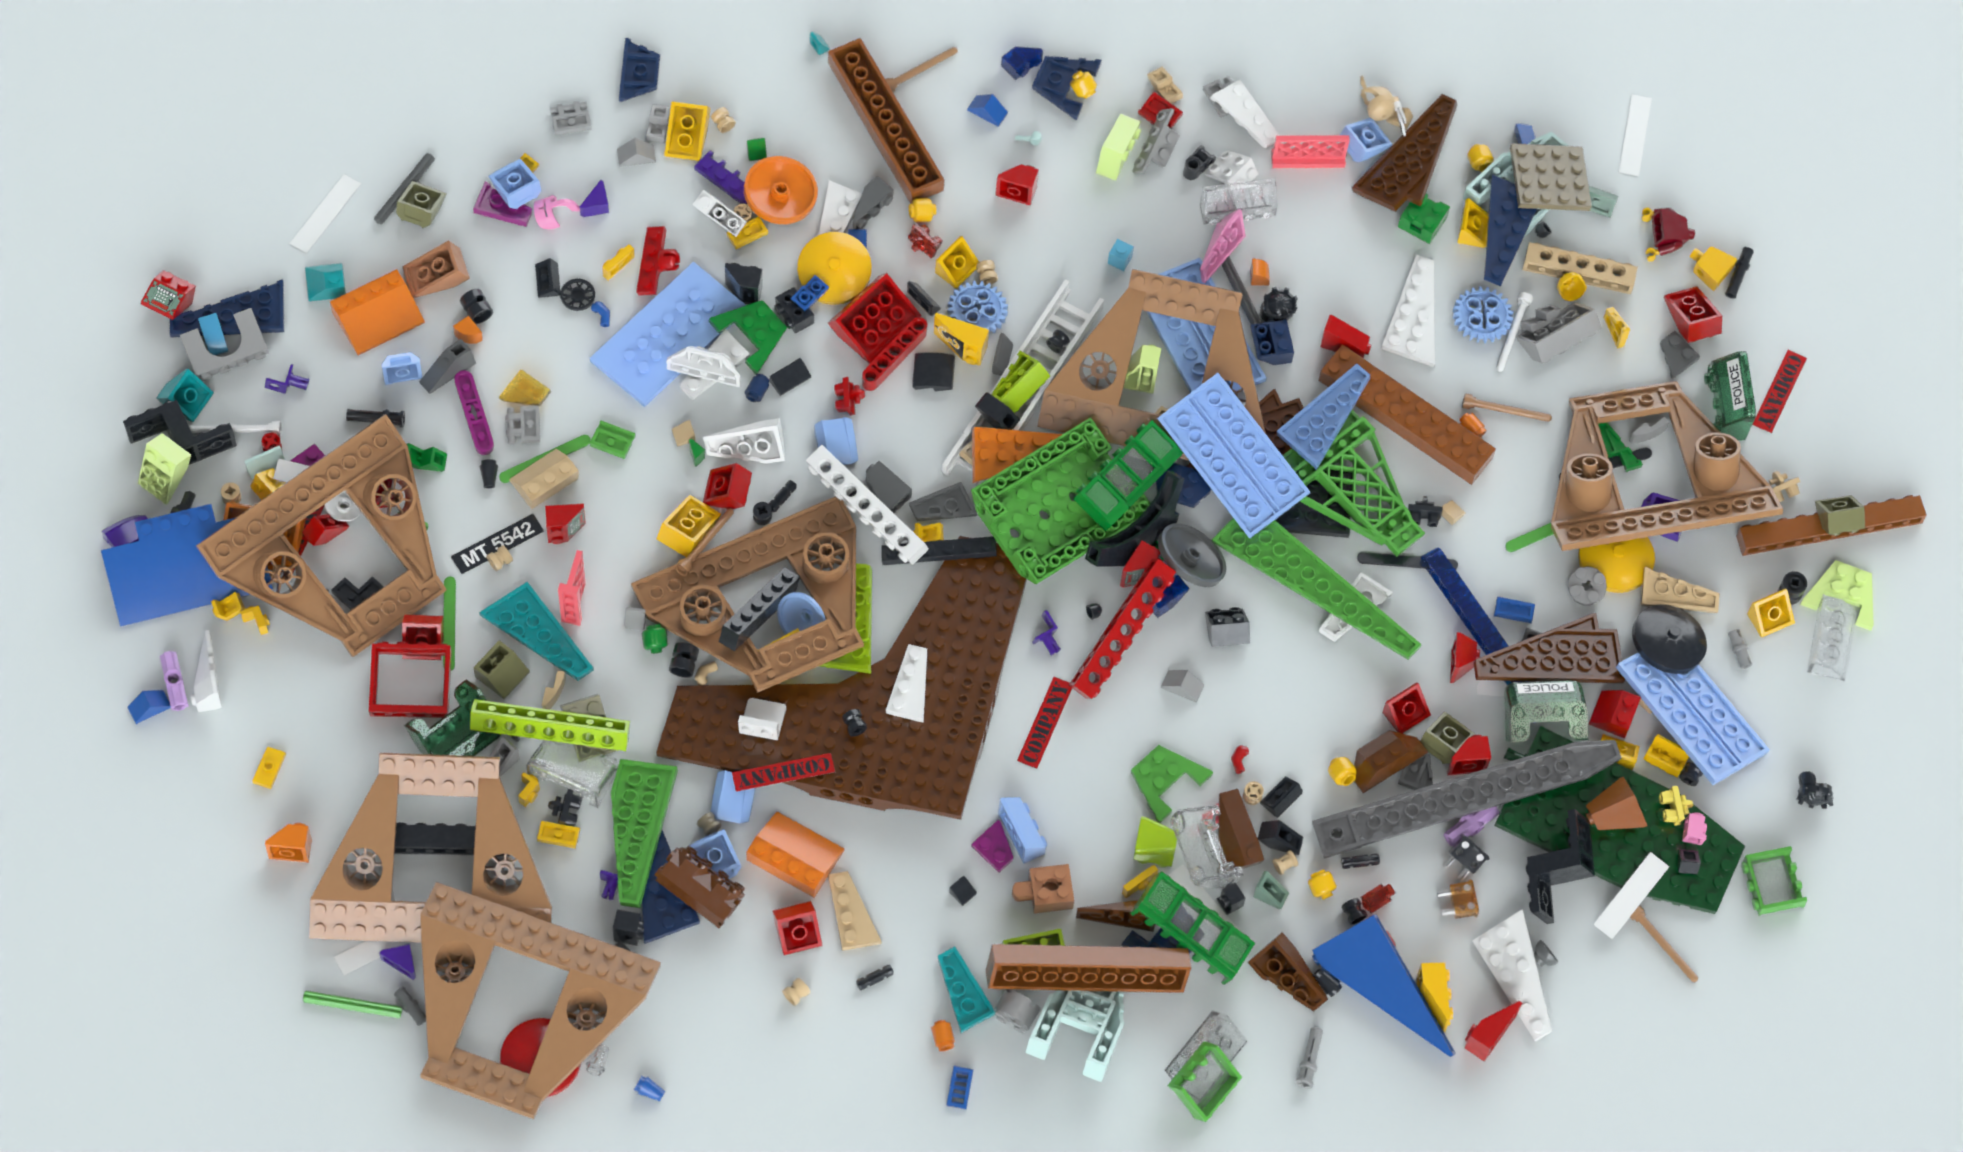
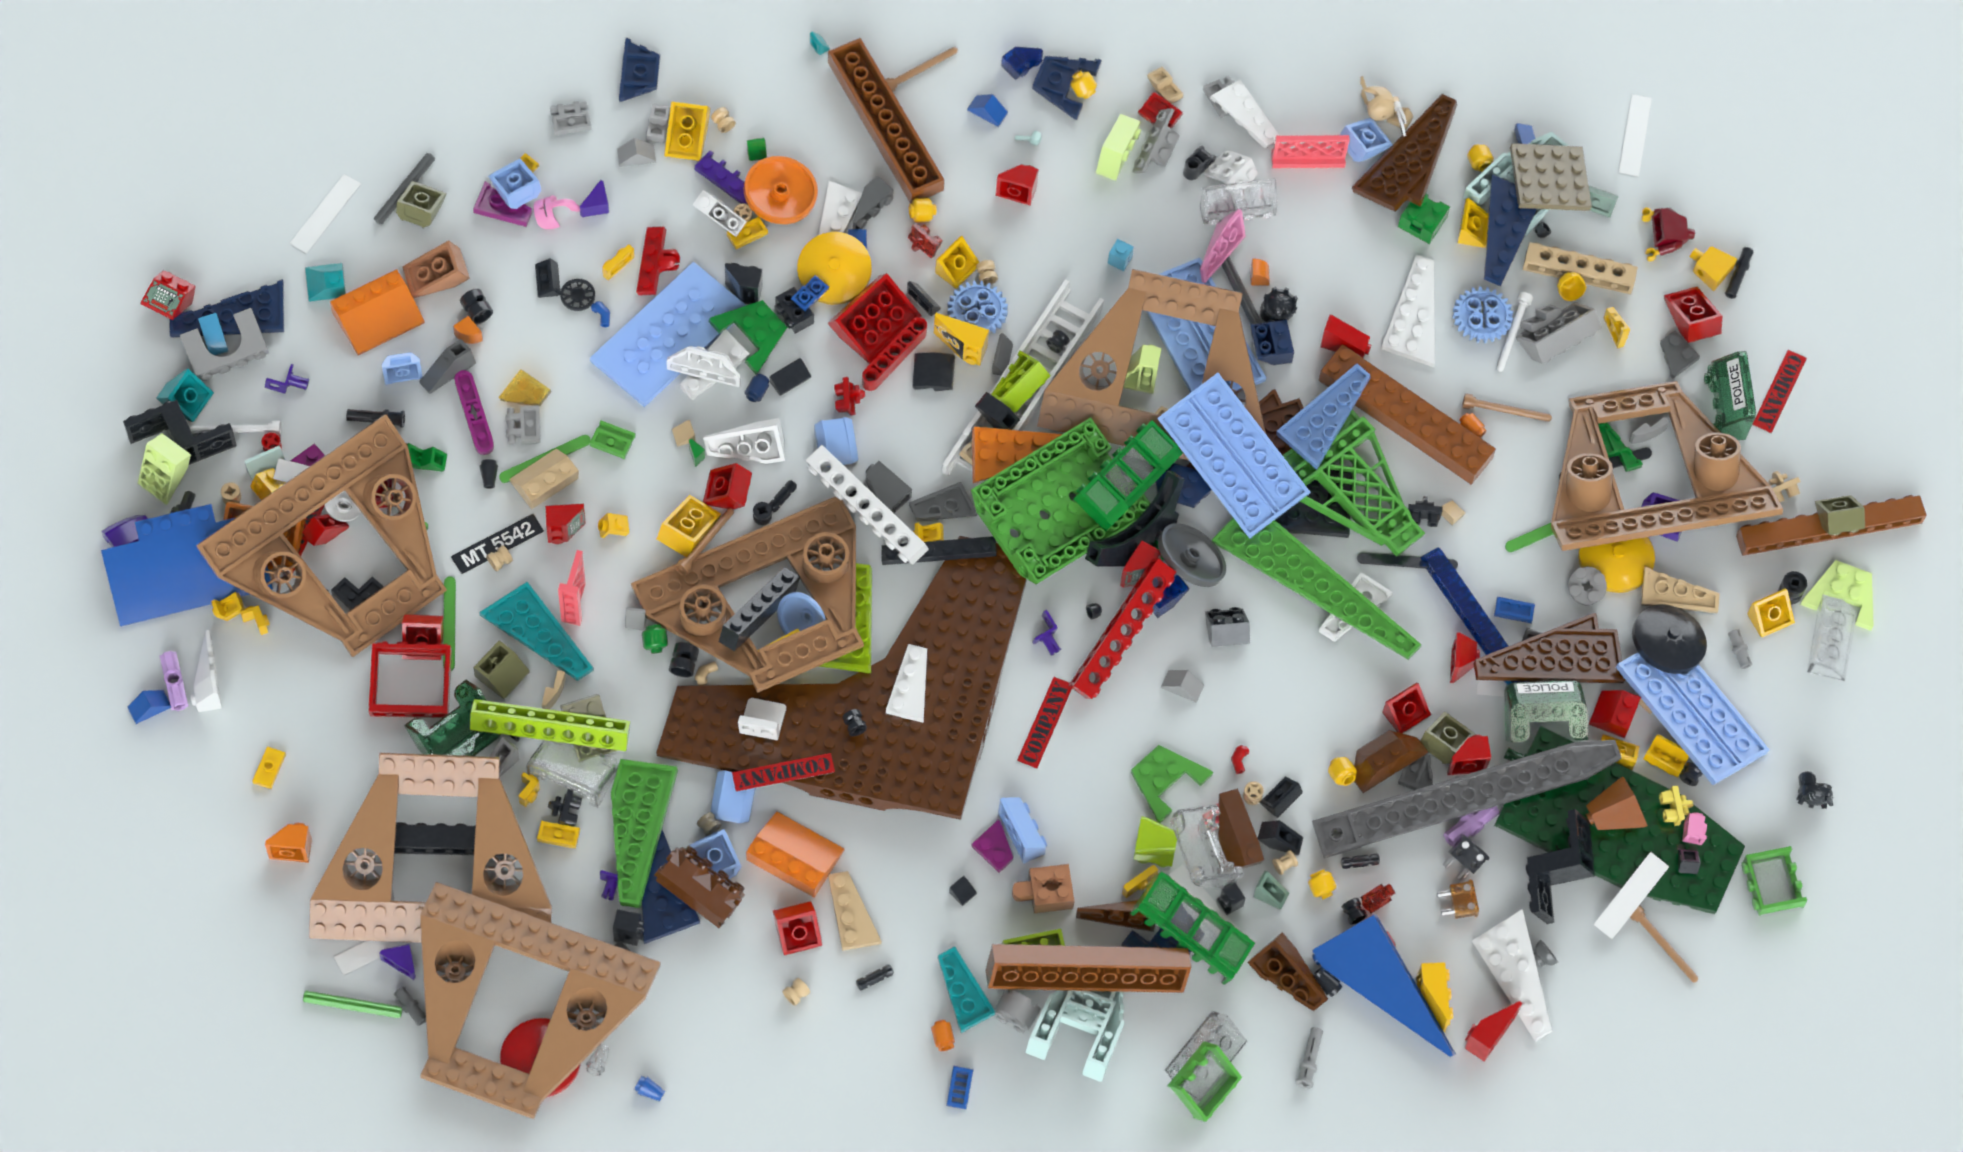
(613, 524): none -> yellow bracket

